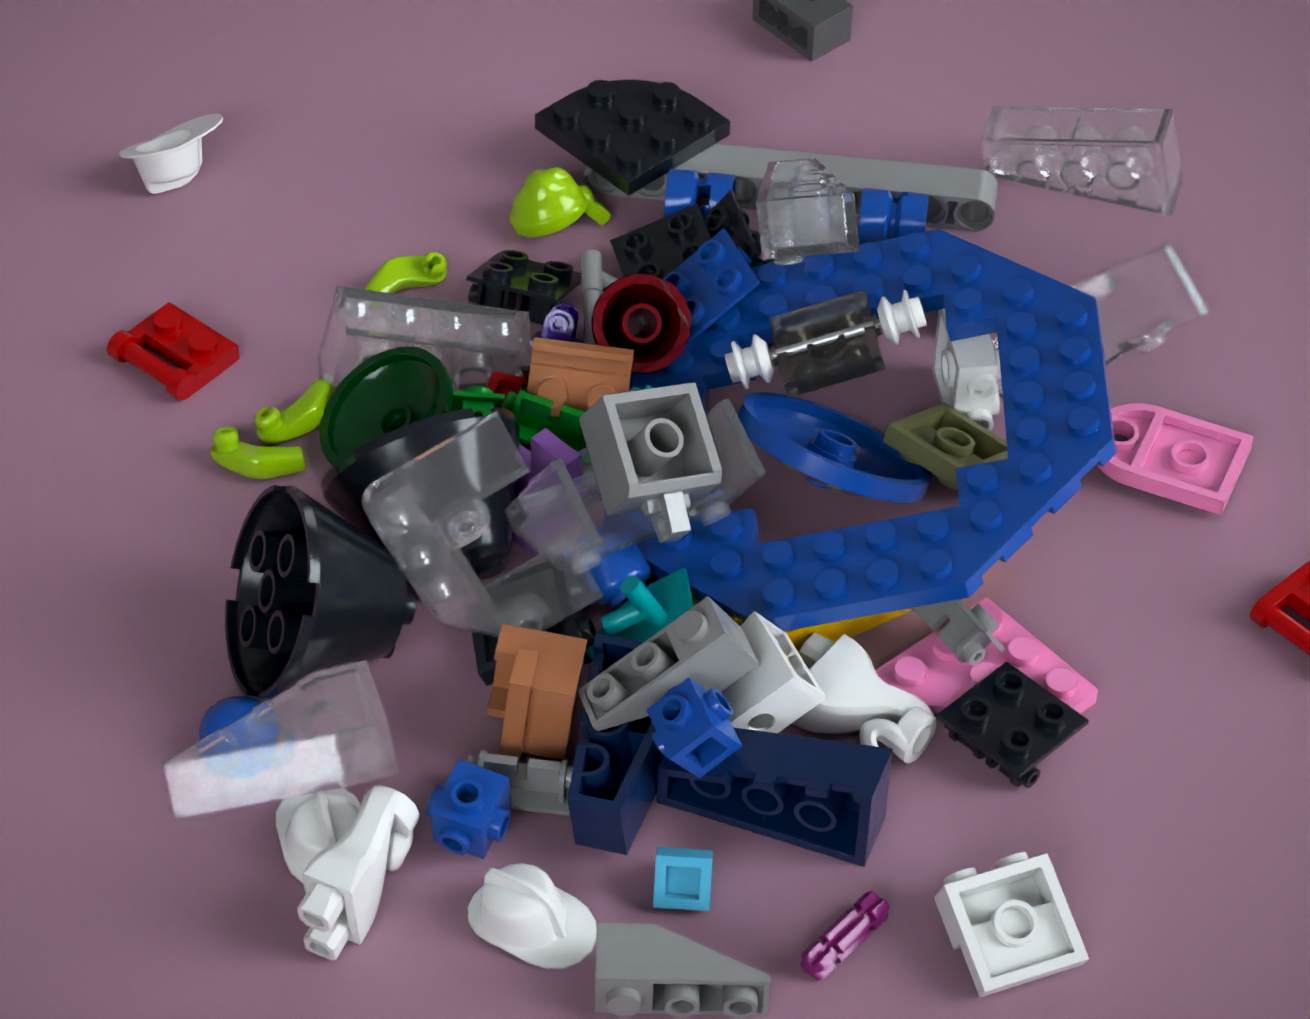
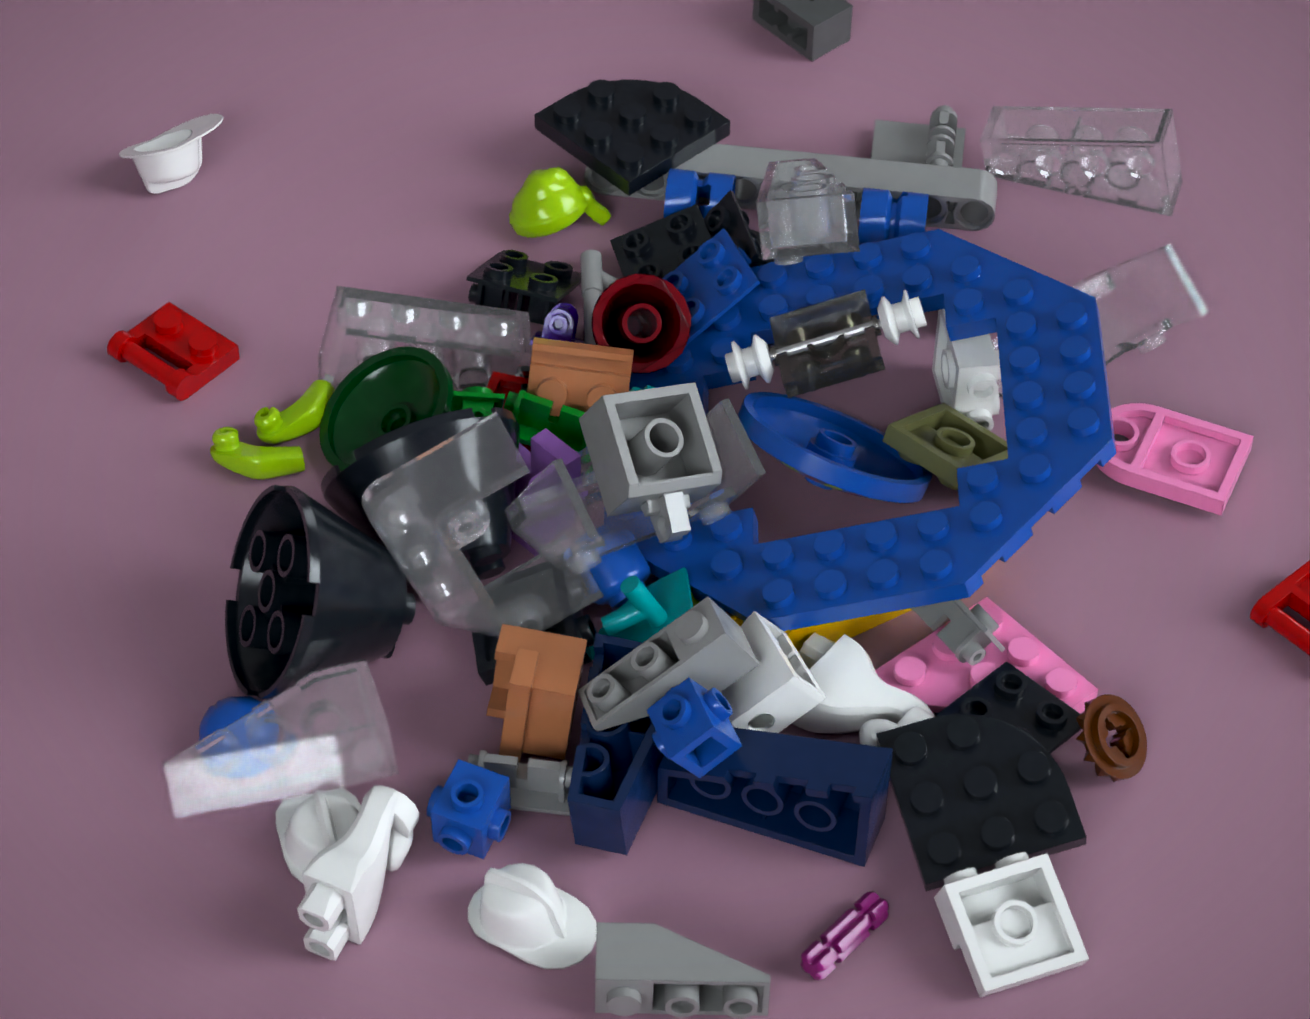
(409, 273): lime arm -> none
(683, 879): medium azure tile -> none
(920, 143): none -> light grey hinge
(977, 794): none -> black plate
(1129, 743): none -> reddish brown gear

